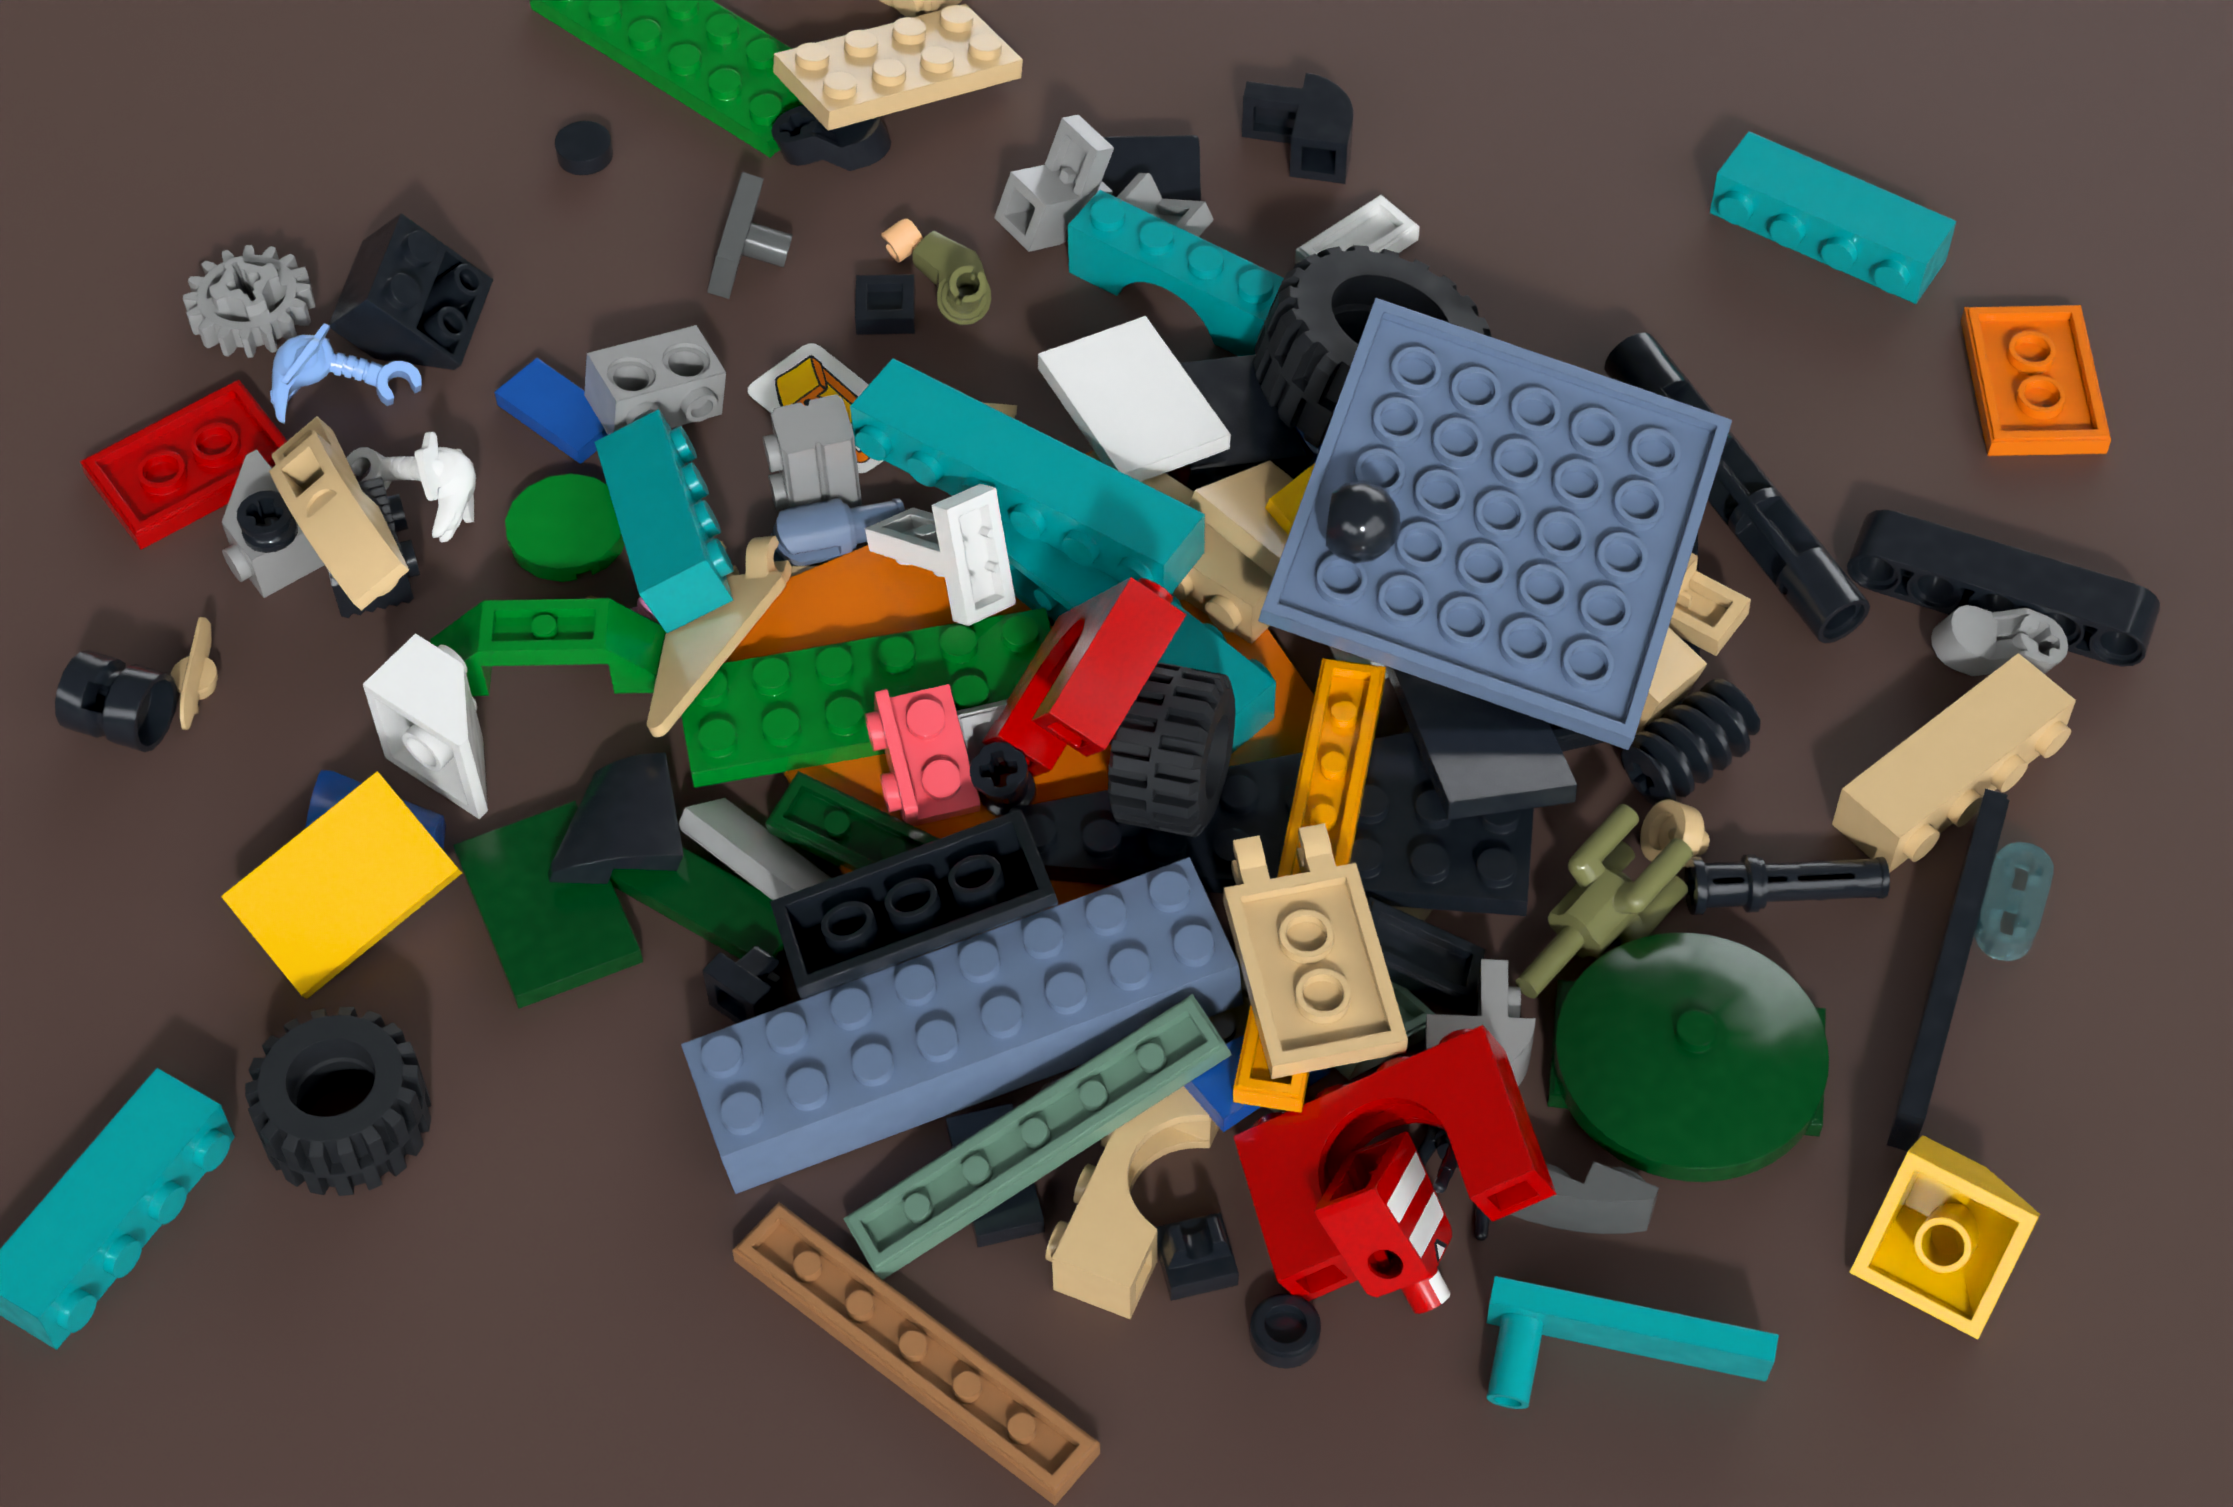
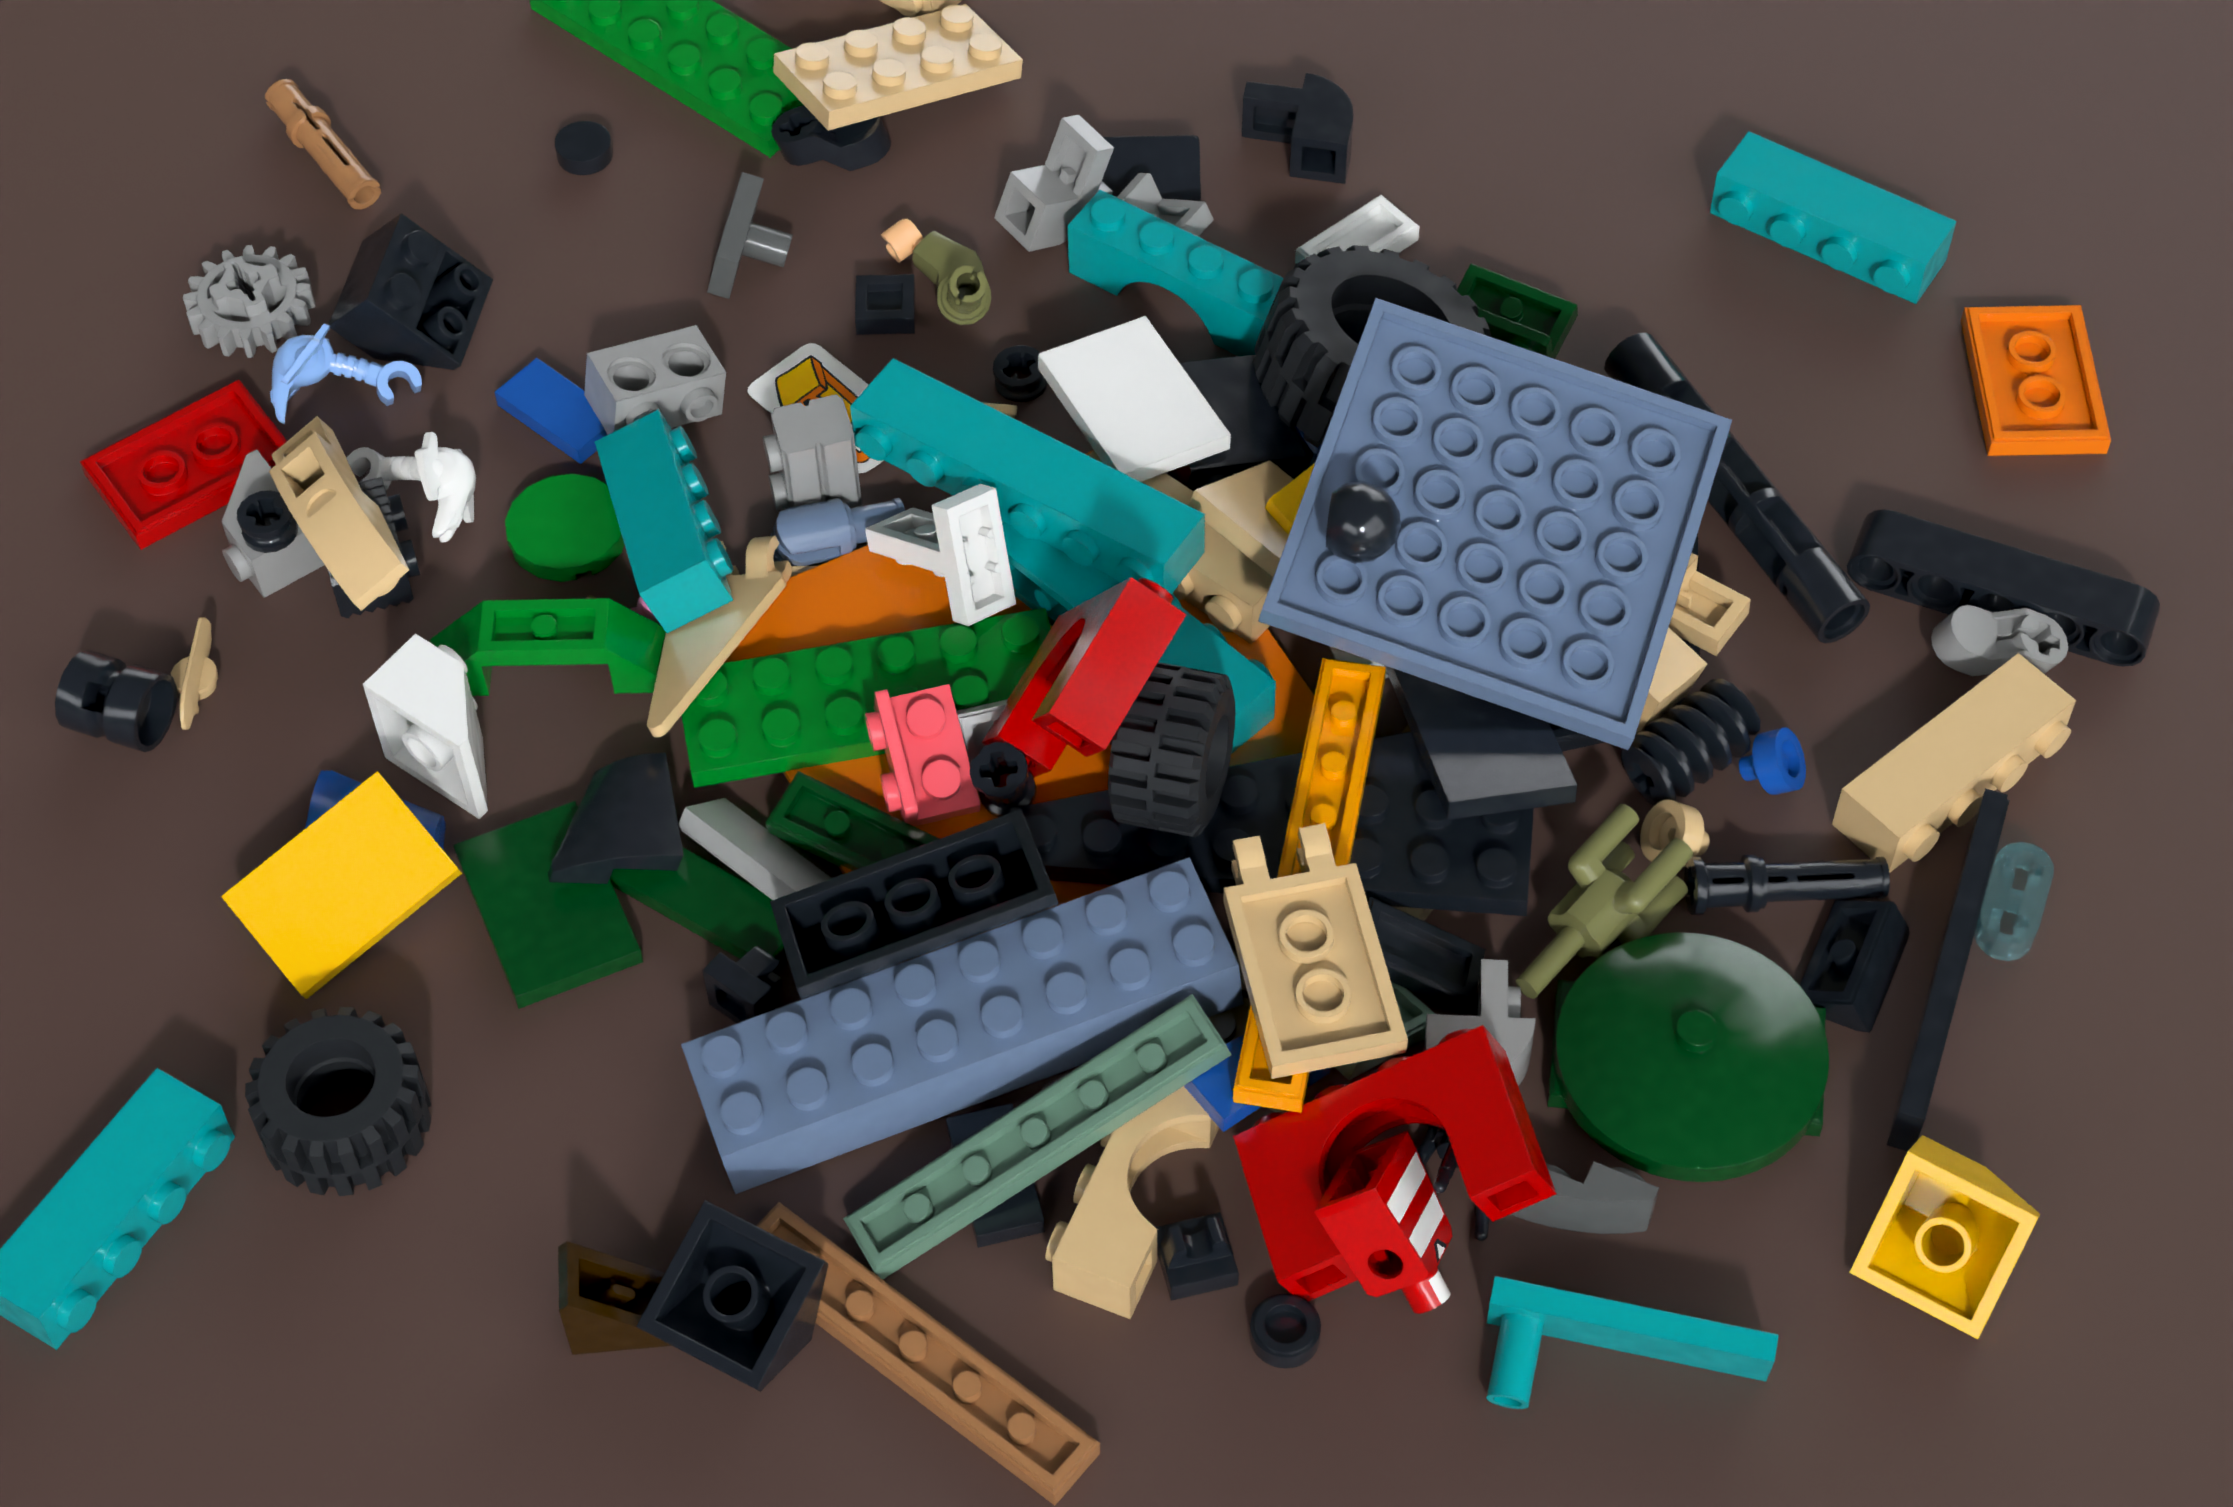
(311, 129): none -> medium nougat pin
(604, 1300): none -> dark brown slope
(737, 1298): none -> black slope
(1017, 389): none -> black bush
(1518, 311): none -> dark green bracket
(1775, 762): none -> blue tile
(1856, 961): none -> black slope

